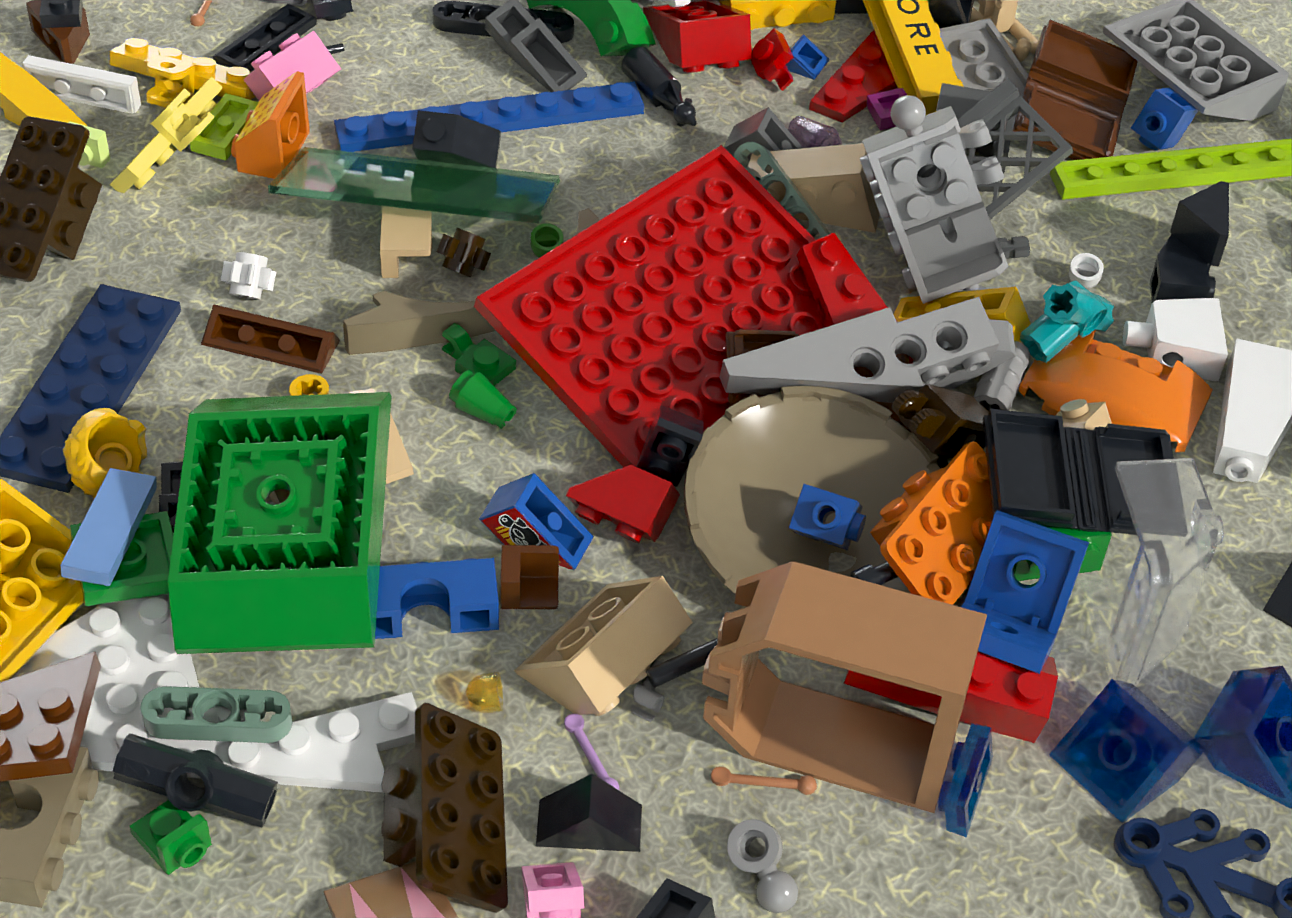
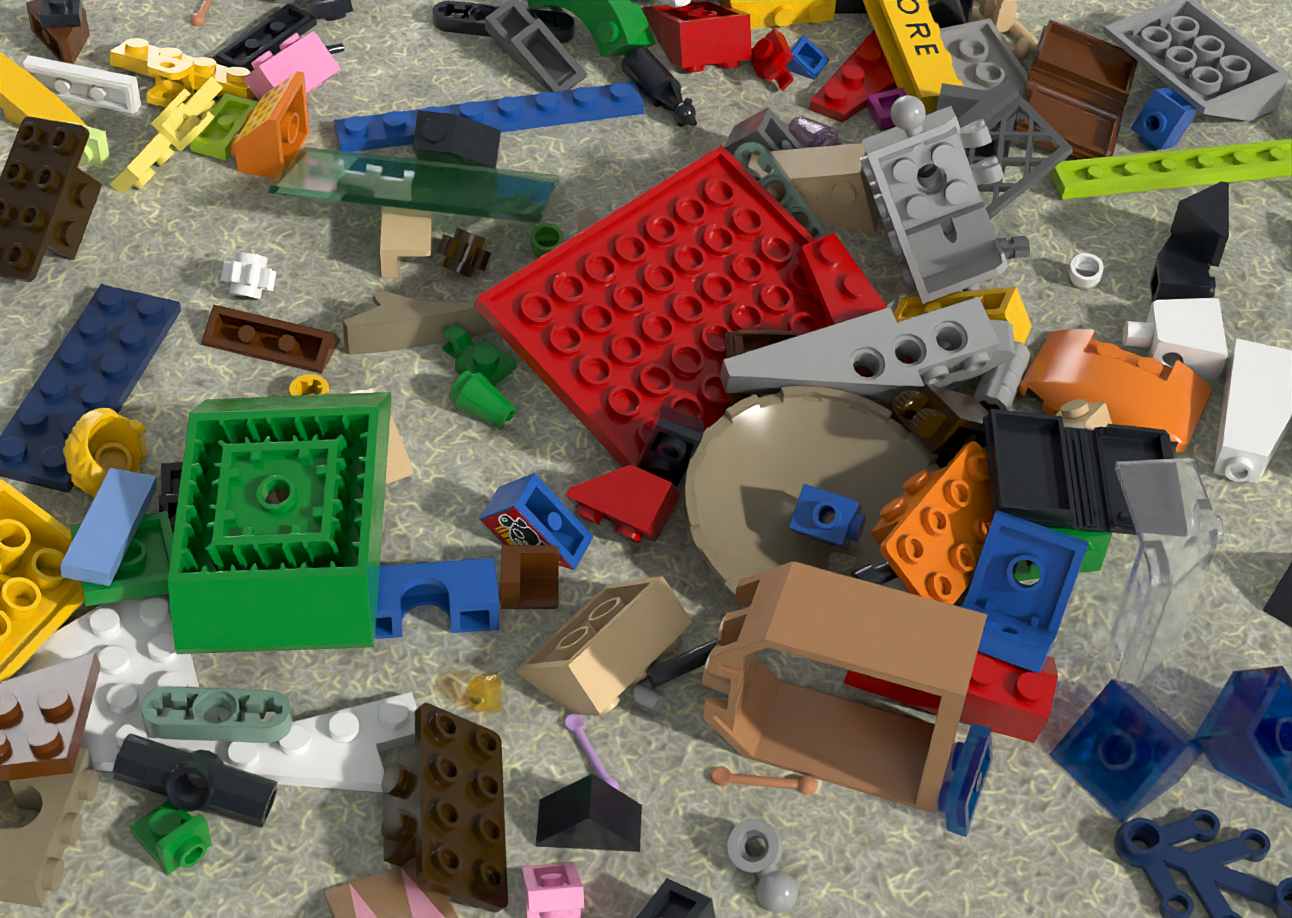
(1067, 313): teal piece -> none

